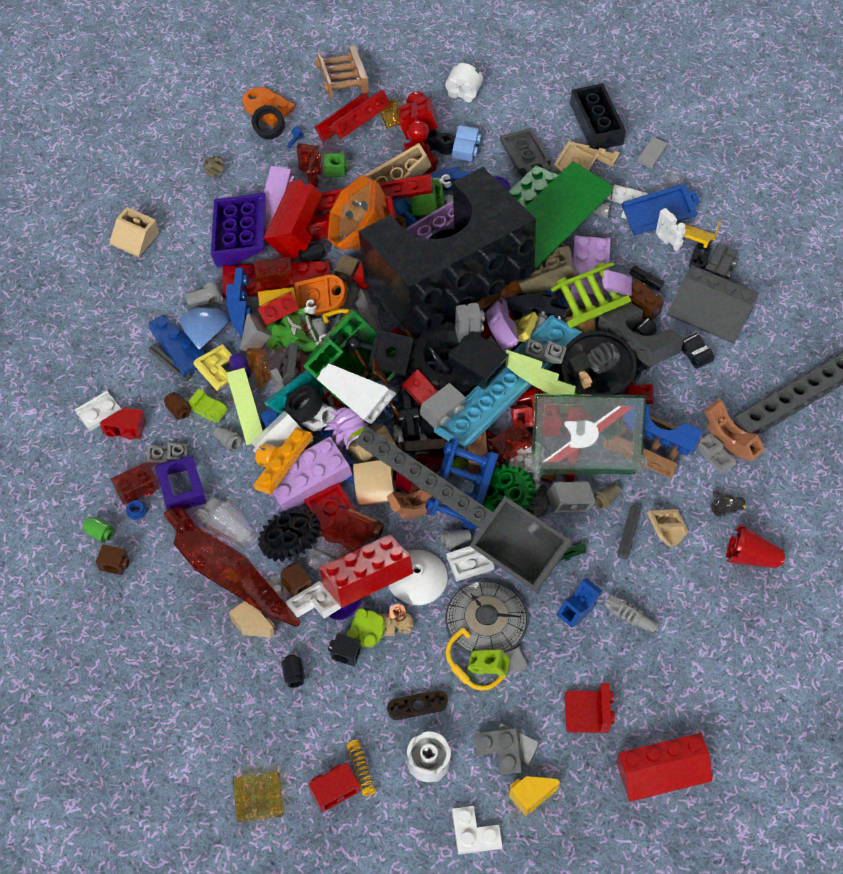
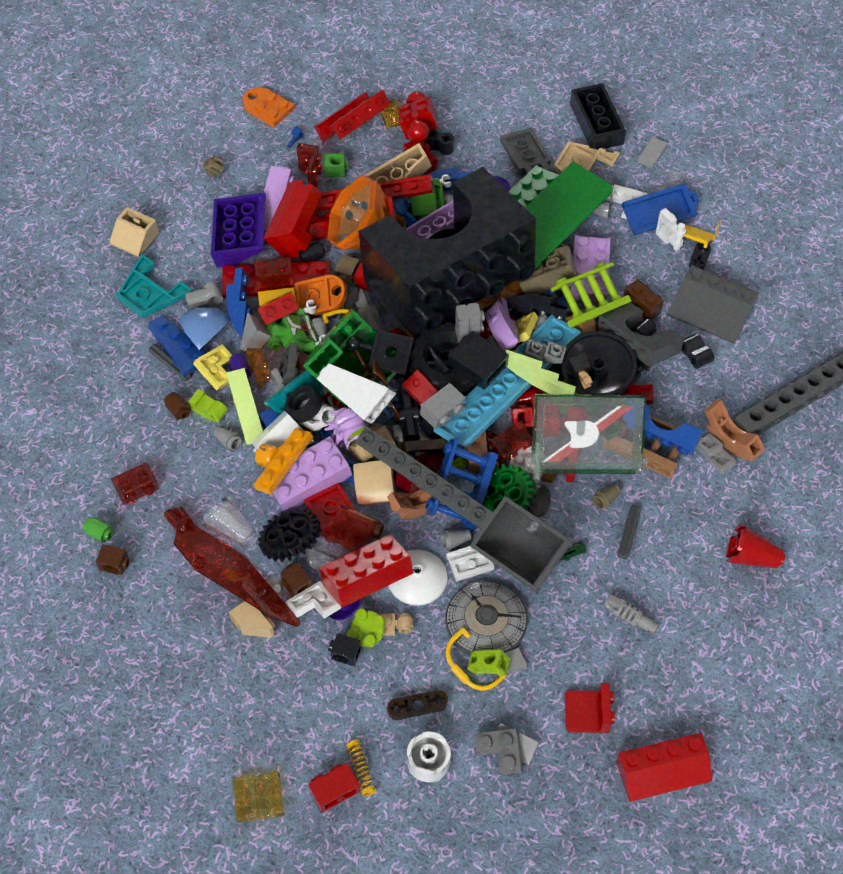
(97, 410): white plate -> none
(124, 423): red slope -> none
(136, 505): blue plate -> none
(143, 294): none -> teal wing
(160, 454): light grey slope -> none
(187, 499): dark purple panel -> none
(201, 513): light grey pin -> none
(268, 109): black tyre -> none
(293, 671): black brick -> none
(354, 64): medium nougat fence -> none
(396, 610): pearl gold piece -> none
(464, 82): white brick -> none
(465, 143): light blue brick -> none
(473, 838): white plate -> none
(532, 792): yellow slope -> none
(570, 497): light grey brick -> none
(580, 604): blue brick -> none
(603, 357): dark grey gear -> none
(617, 282): lavender slope -> none
(647, 278): black axle -> none
(668, 526): tan slope -> none
(722, 261): dark grey brick -> none
(726, 503): clear smoke animal -> none

